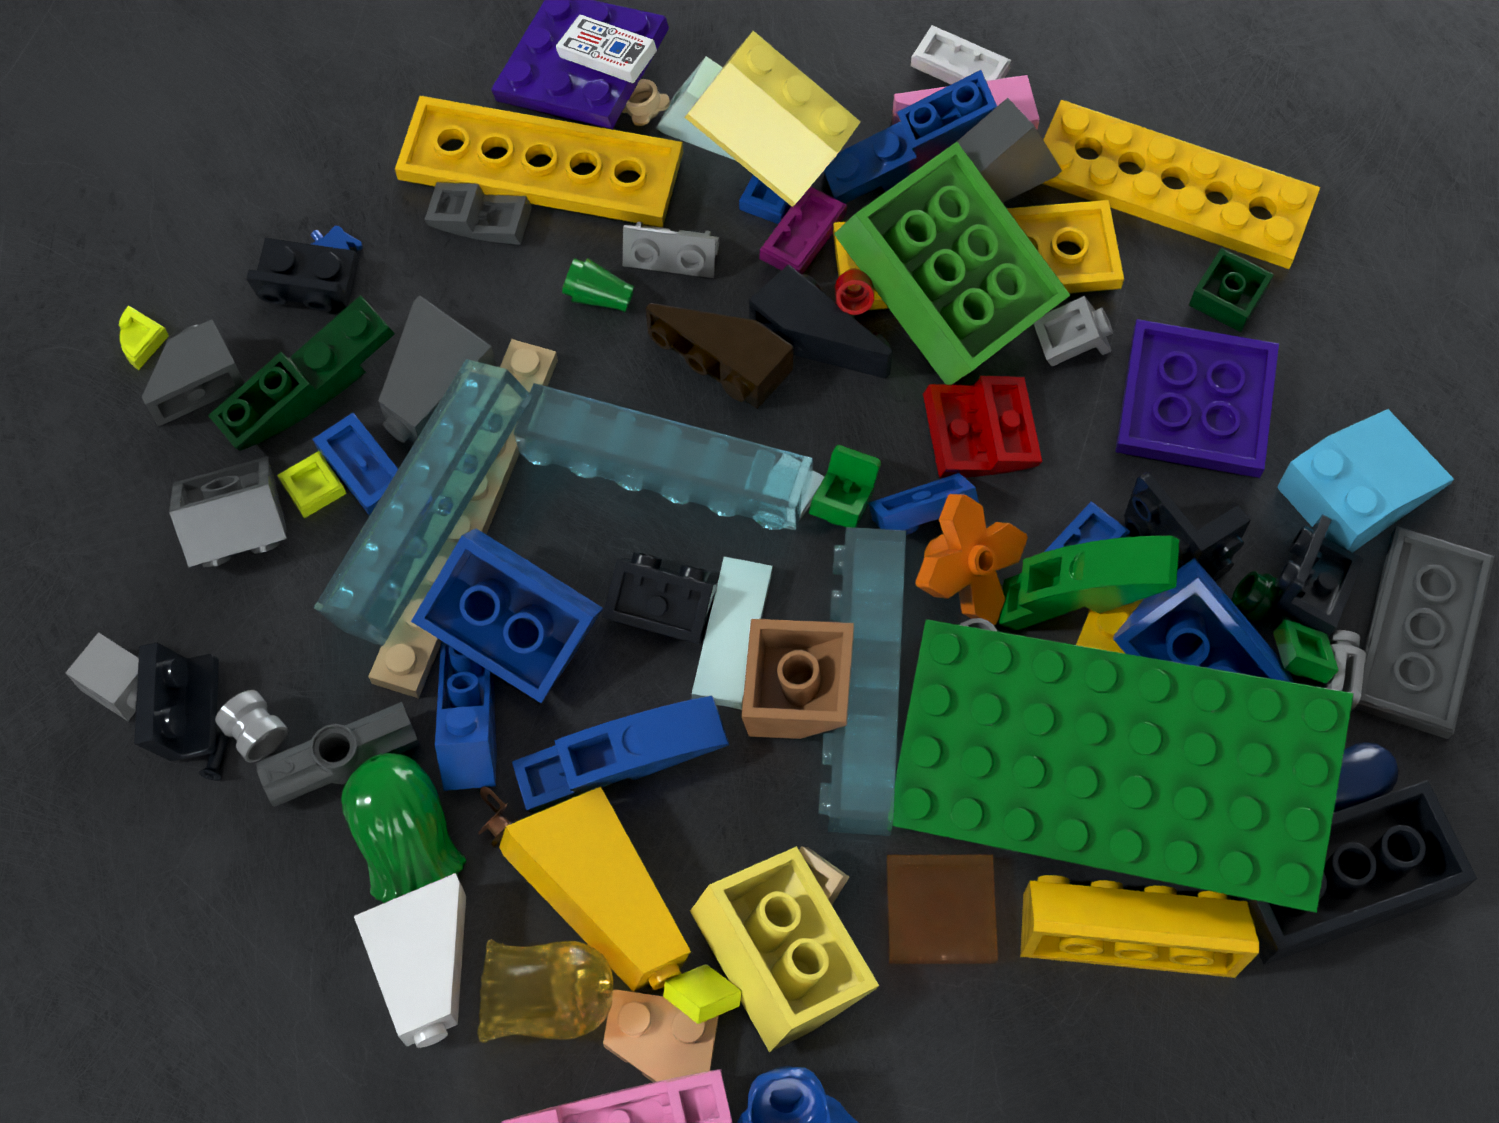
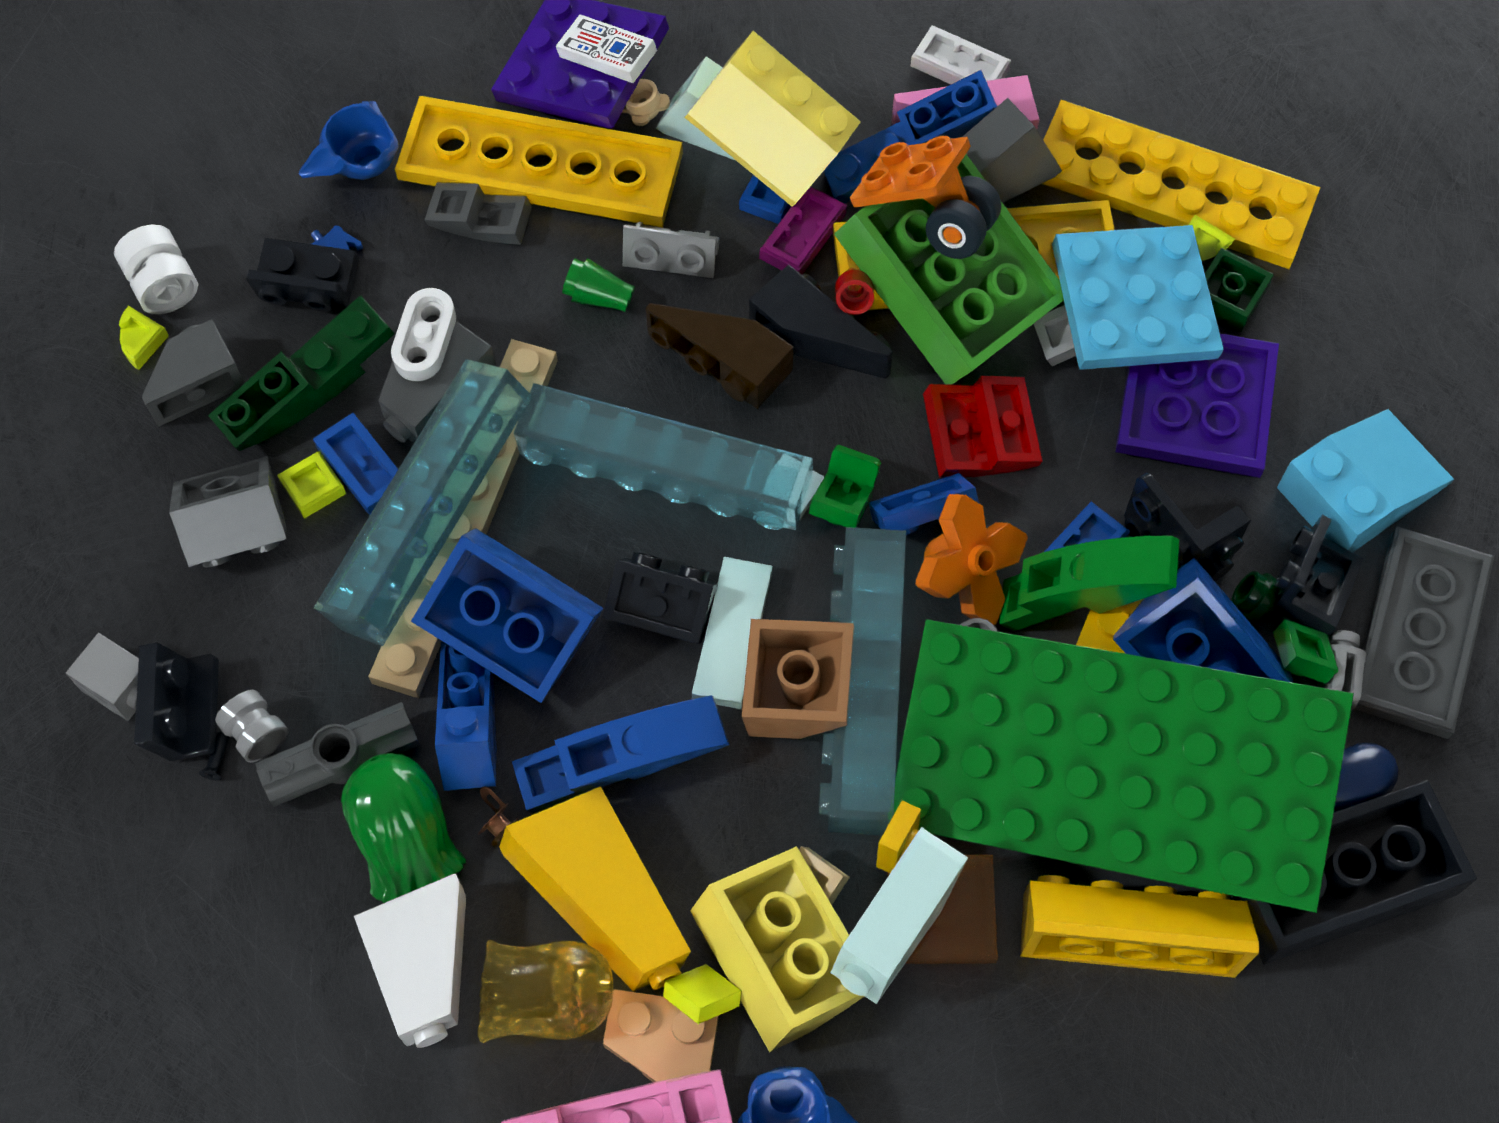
(156, 269): none -> white wheel
(353, 144): none -> blue piece
(423, 338): none -> white plate
(898, 836): none -> yellow plate
(898, 916): none -> light aqua slope
(929, 171): none -> orange plate
(1136, 297): none -> medium azure plate
(1209, 238): none -> neon yellow tile

